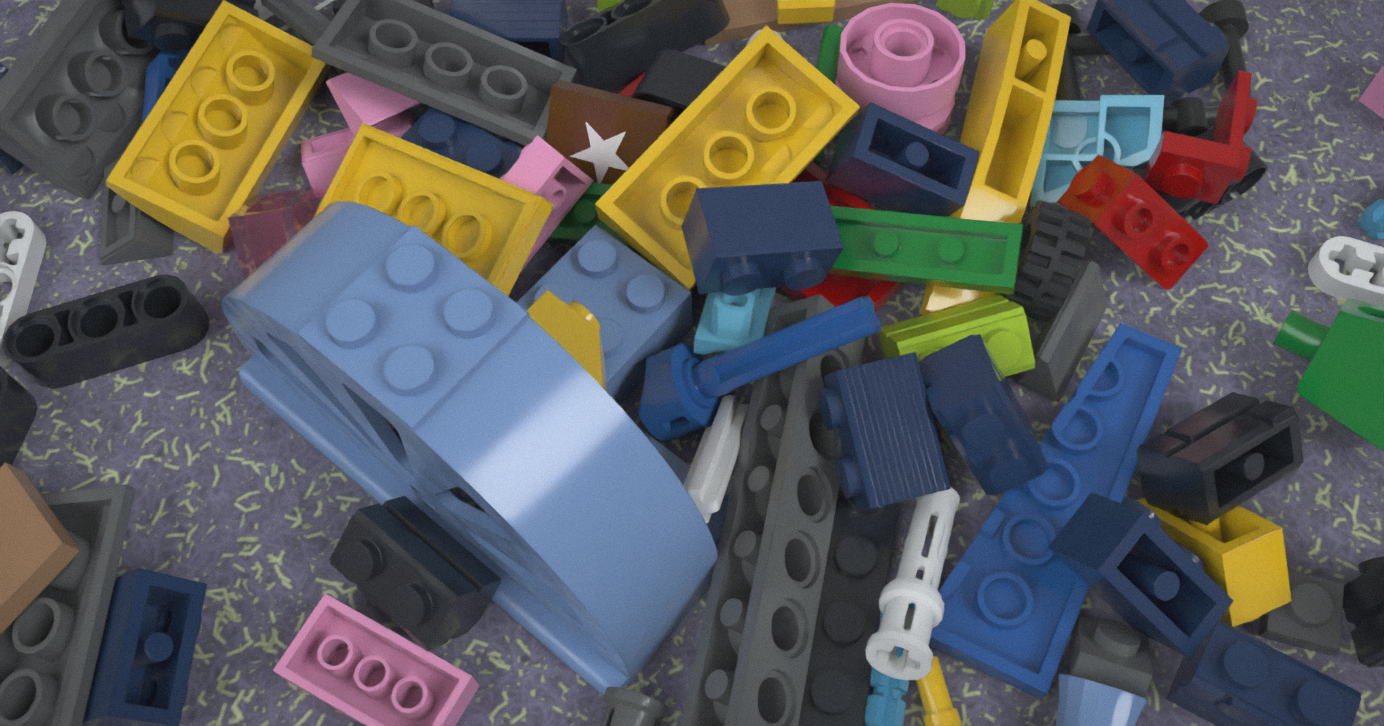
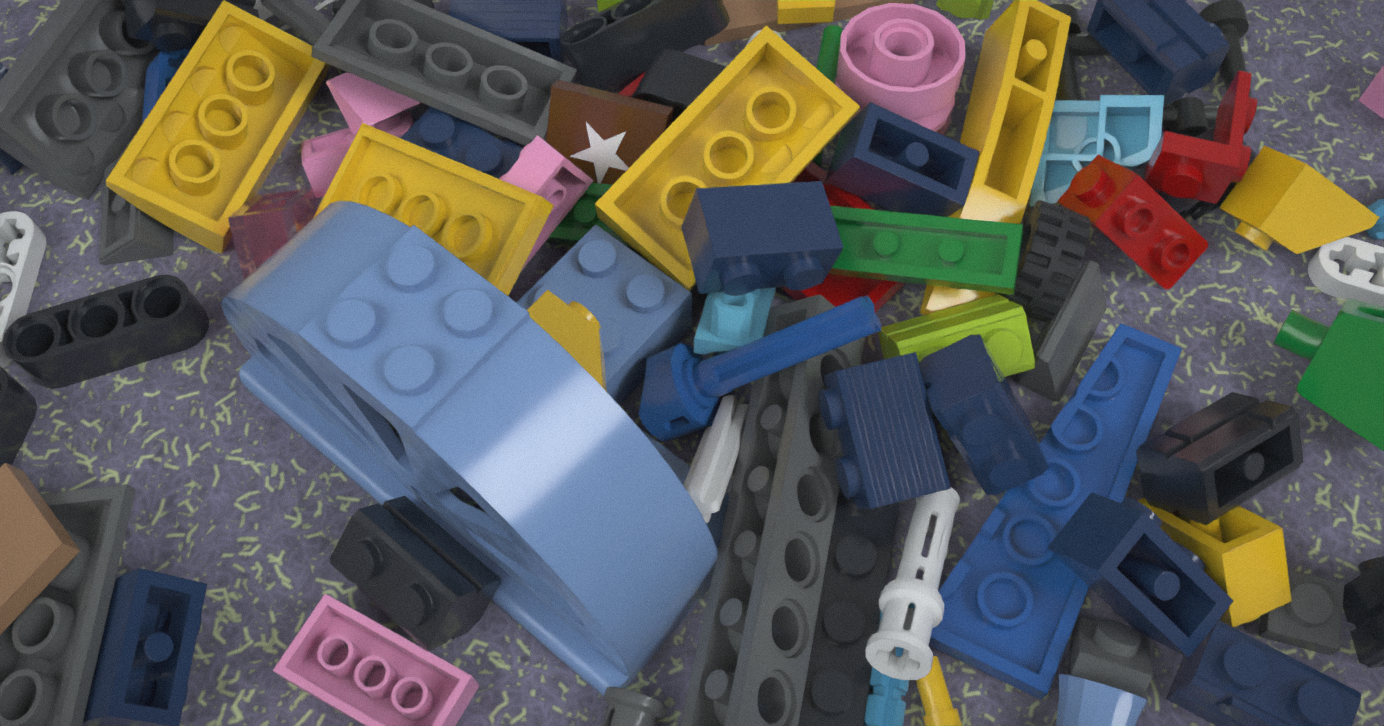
(1292, 205): none -> yellow slope

